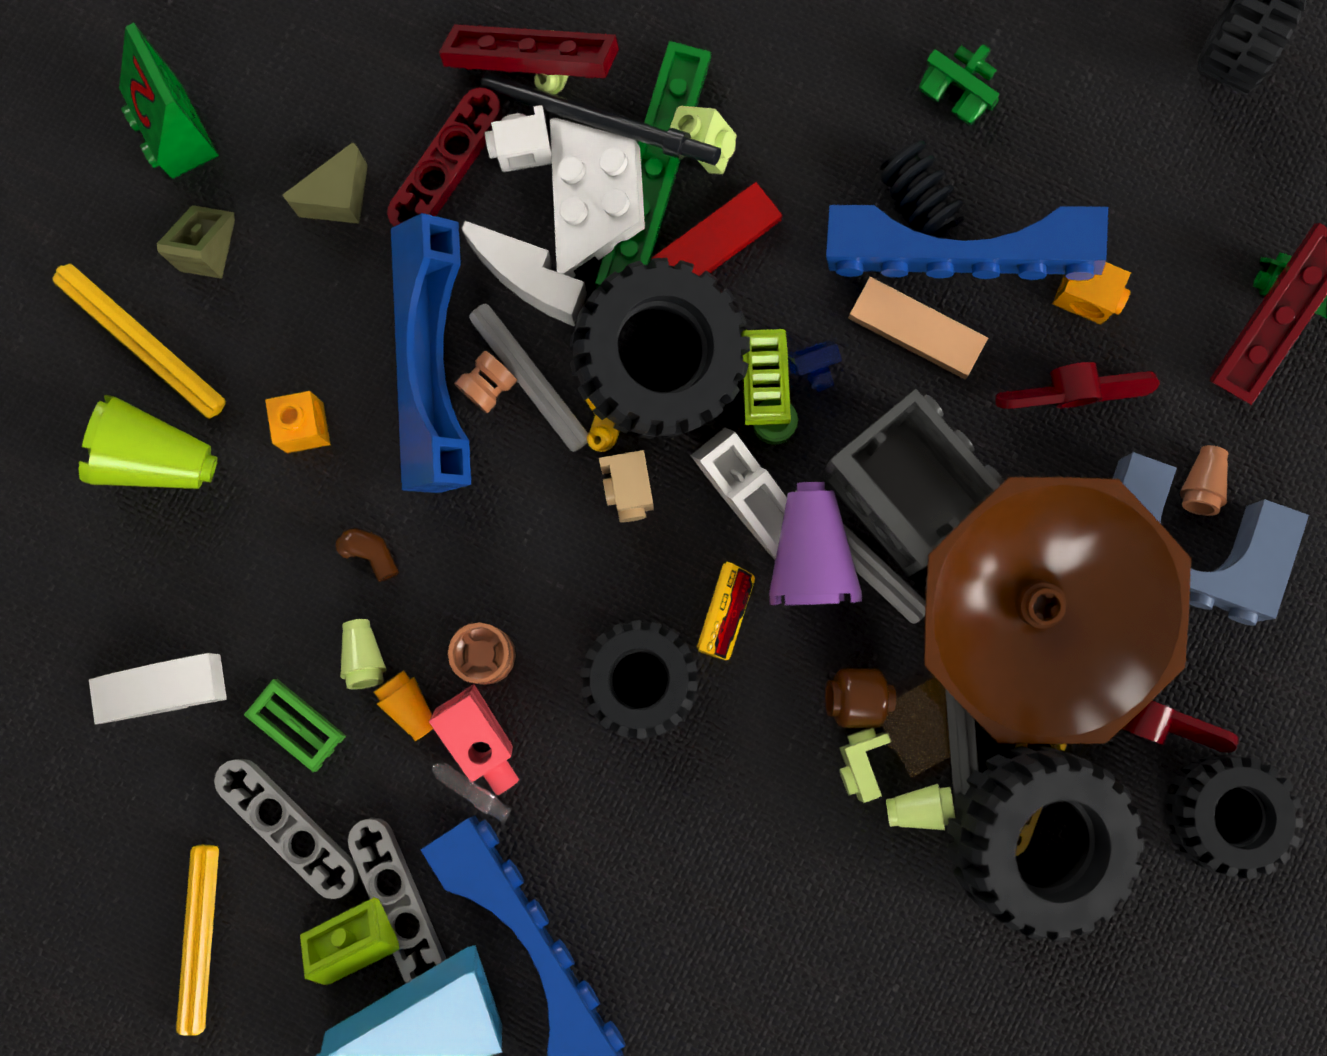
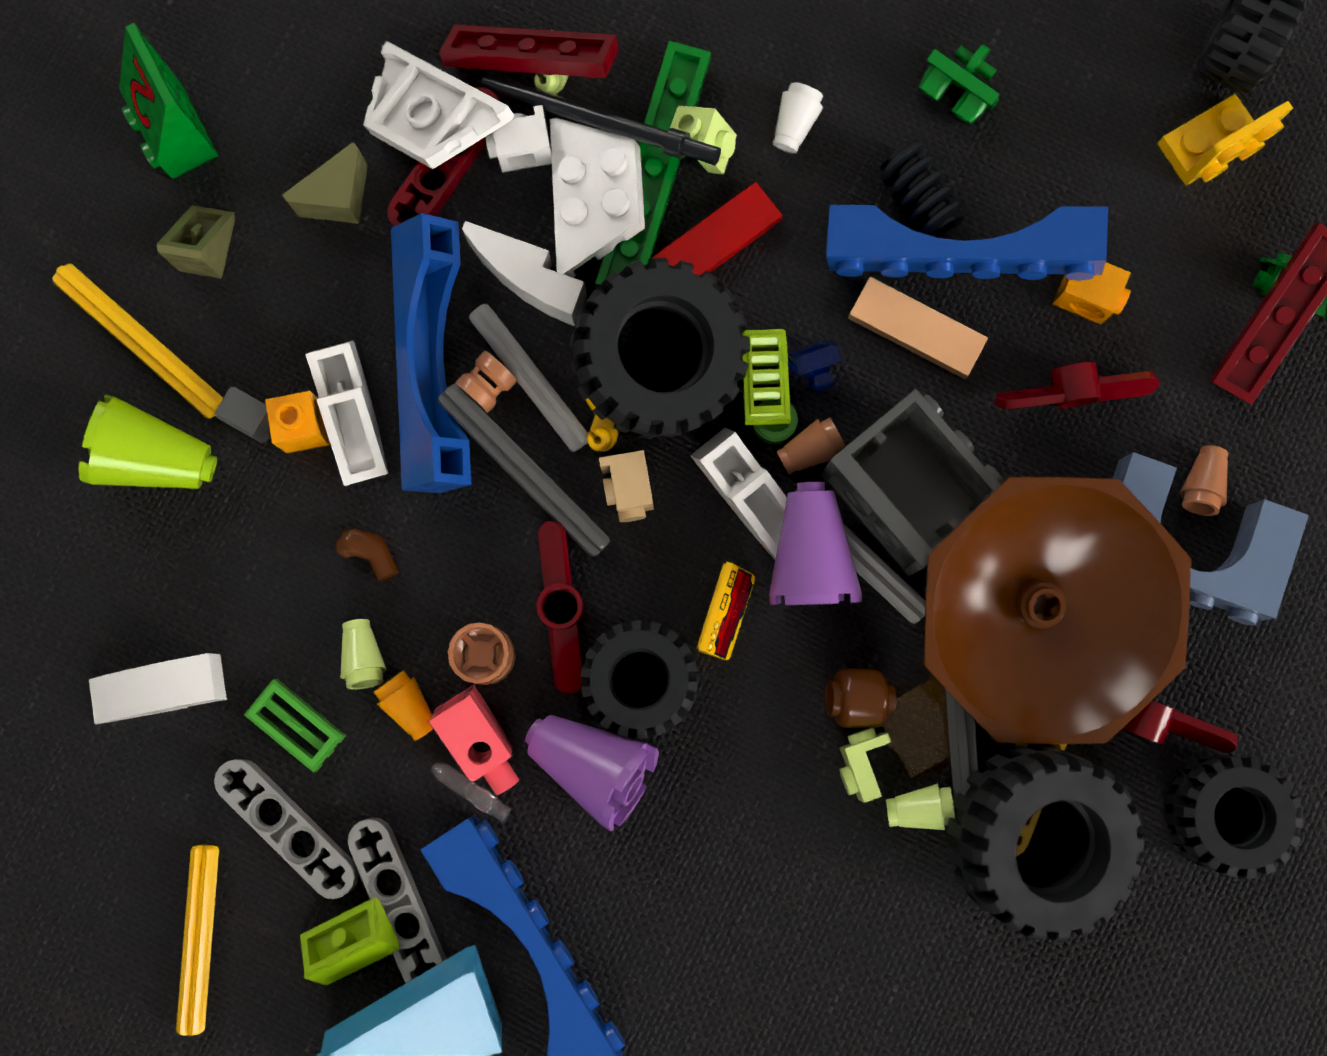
(244, 414): none -> dark grey slope
(348, 412): none -> white slope
(429, 110): none -> white wing
(523, 469): none -> dark grey axle
(563, 637): none -> dark red piece
(593, 766): none -> medium lavender cone
(796, 116): none -> white cone
(812, 446): none -> nougat cone
(1217, 137): none -> yellow bracket

